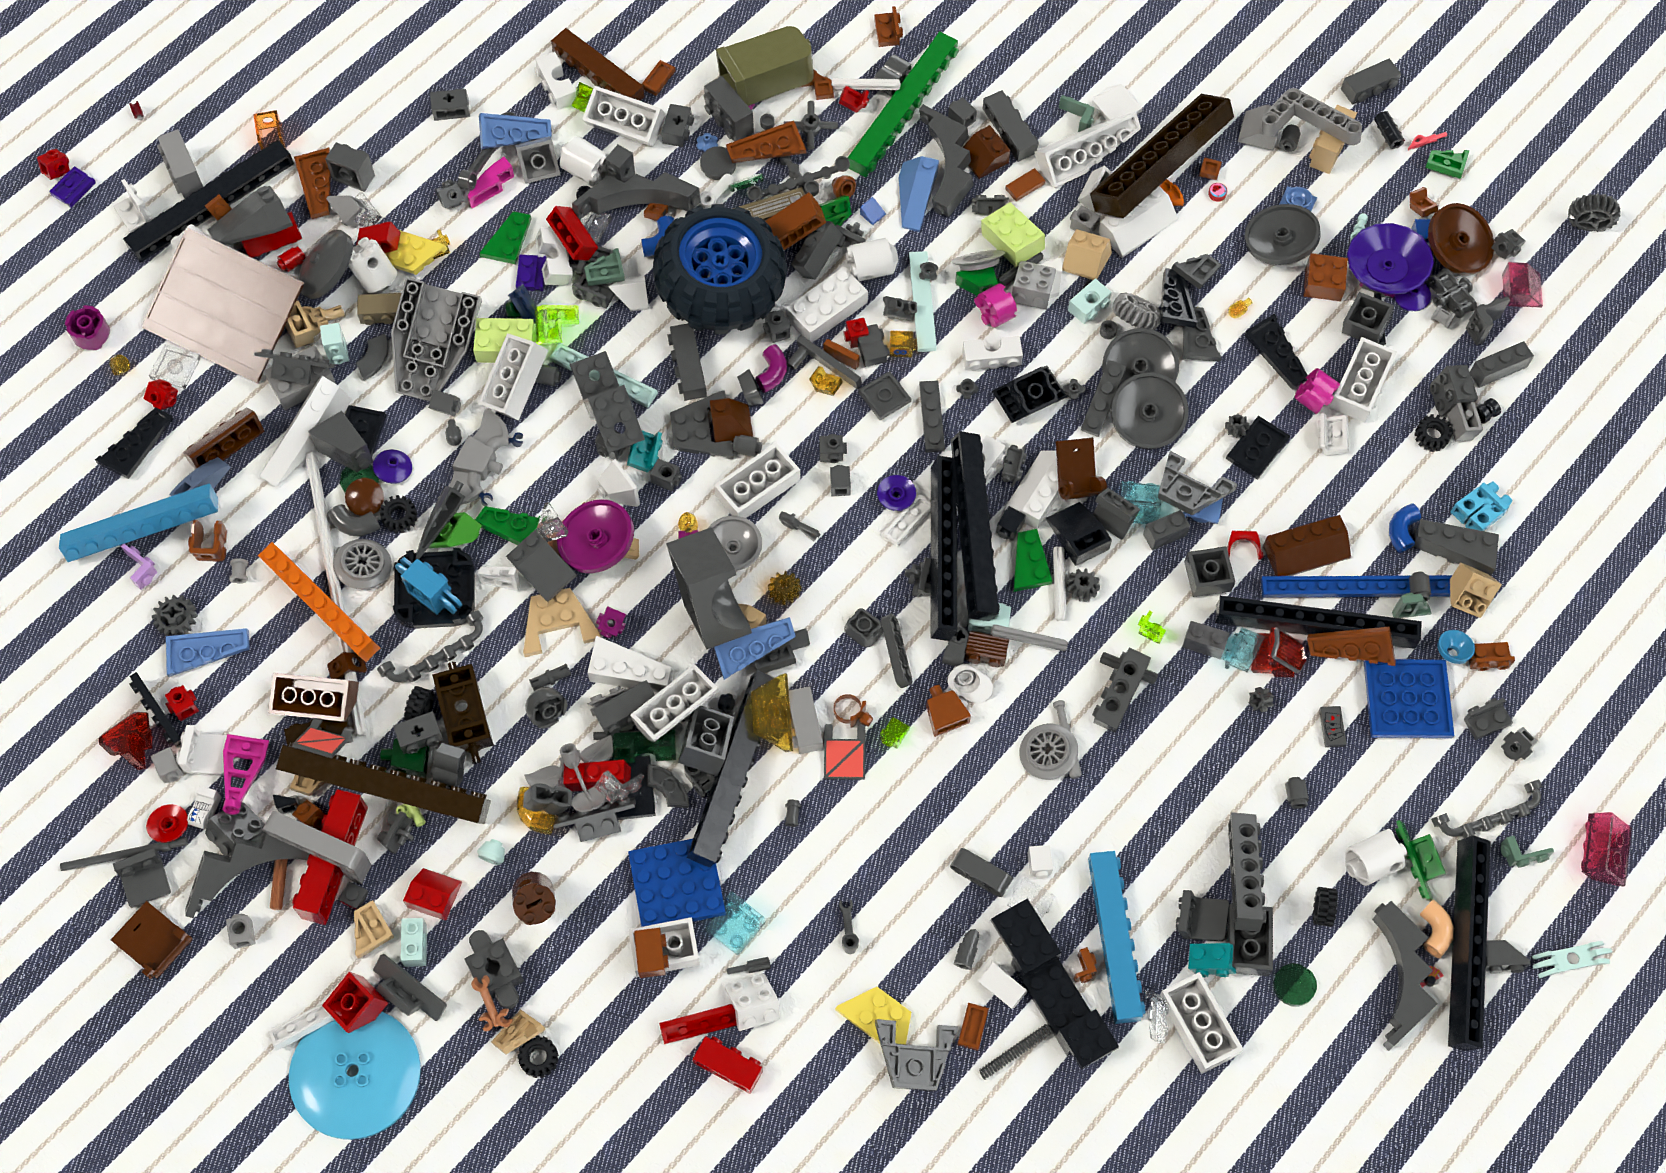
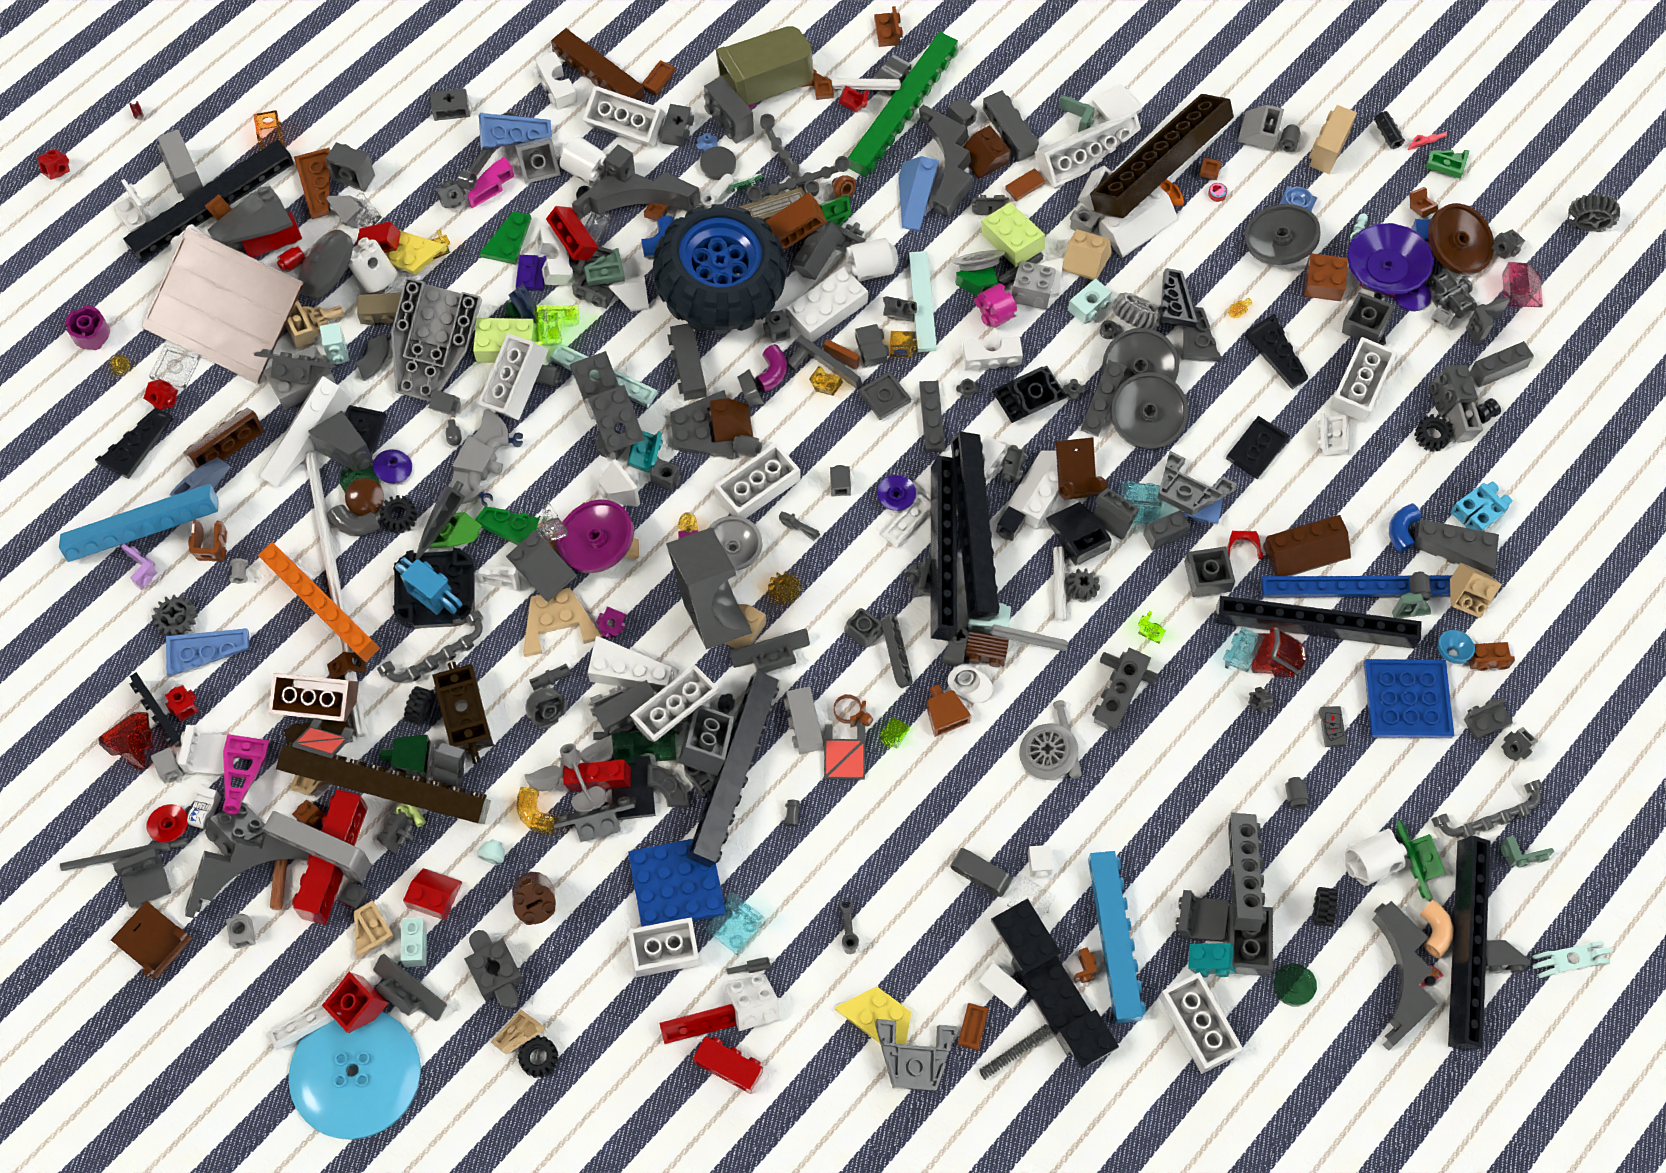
(72, 187): dark purple plate -> none
(286, 804): black slope -> none
(362, 581): light grey piece -> none
(408, 730): dark grey brick -> none
(492, 1017): nougat bar -> none
(549, 799): dark grey brick -> none
(582, 97): clear neon green bracket -> none
(614, 790): clear bracket -> none
(650, 953): dark orange brick -> none
(744, 650): medium blue wing -> none
(771, 143): dark orange wing -> none
(772, 712): clear yellow wing -> none
(812, 124): dark grey bar -> none
(832, 448): dark grey brick -> none
(855, 329): red bracket -> none
(872, 211): slope -> none
(928, 266): dark grey plate -> none
(967, 950): dark grey hinge -> none
(1031, 564): green wing -> none
(1157, 1017): clear wing -> none
(1197, 269): dark grey wing -> none
(1205, 639): flat silver brick -> none
(1237, 425): dark grey gear -> none
(1313, 112): light grey beam -> none
(1316, 390): dark pink brick -> none
(1363, 644): dark orange wing -> none
(1370, 81): dark grey brick -> none
(1606, 848): clear pink slope -> none

